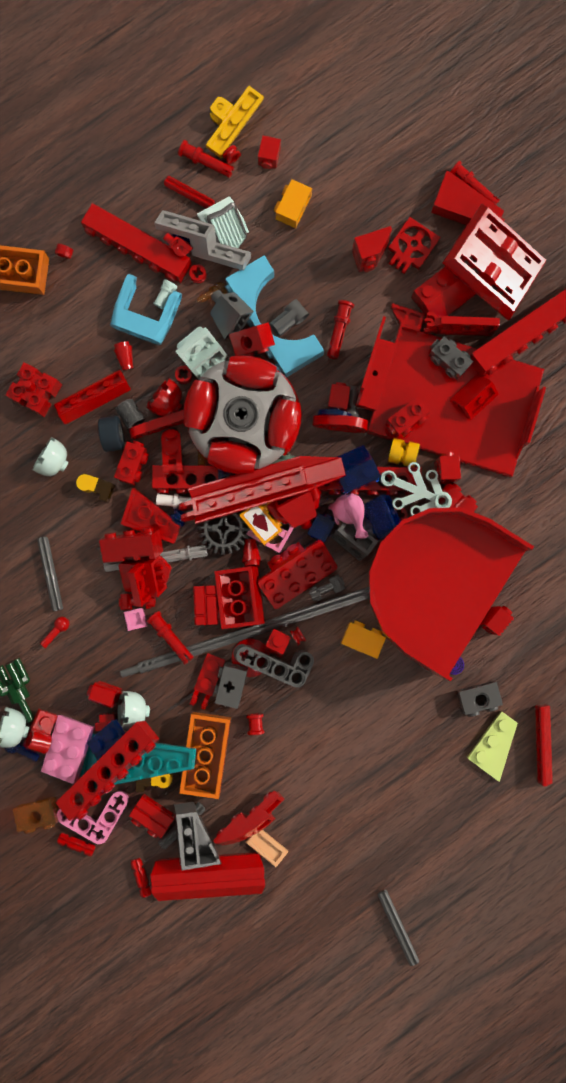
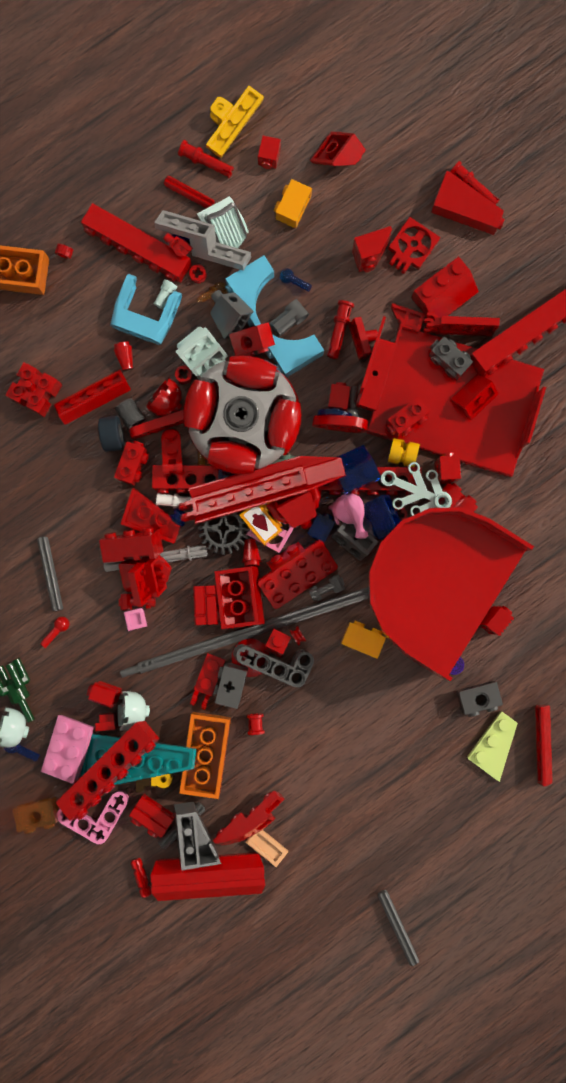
(39, 735): red plate -> none
(51, 459): light aqua cylinder -> none
(76, 844): red axle -> none
(92, 484): leg -> none
(105, 738): clear blue plate -> none
(164, 630): red pin -> none
(231, 154): red bush -> none
(287, 276): none -> clear blue bar
(339, 150): none -> red slope
(361, 337): none -> red tile
(500, 260): piece -> none

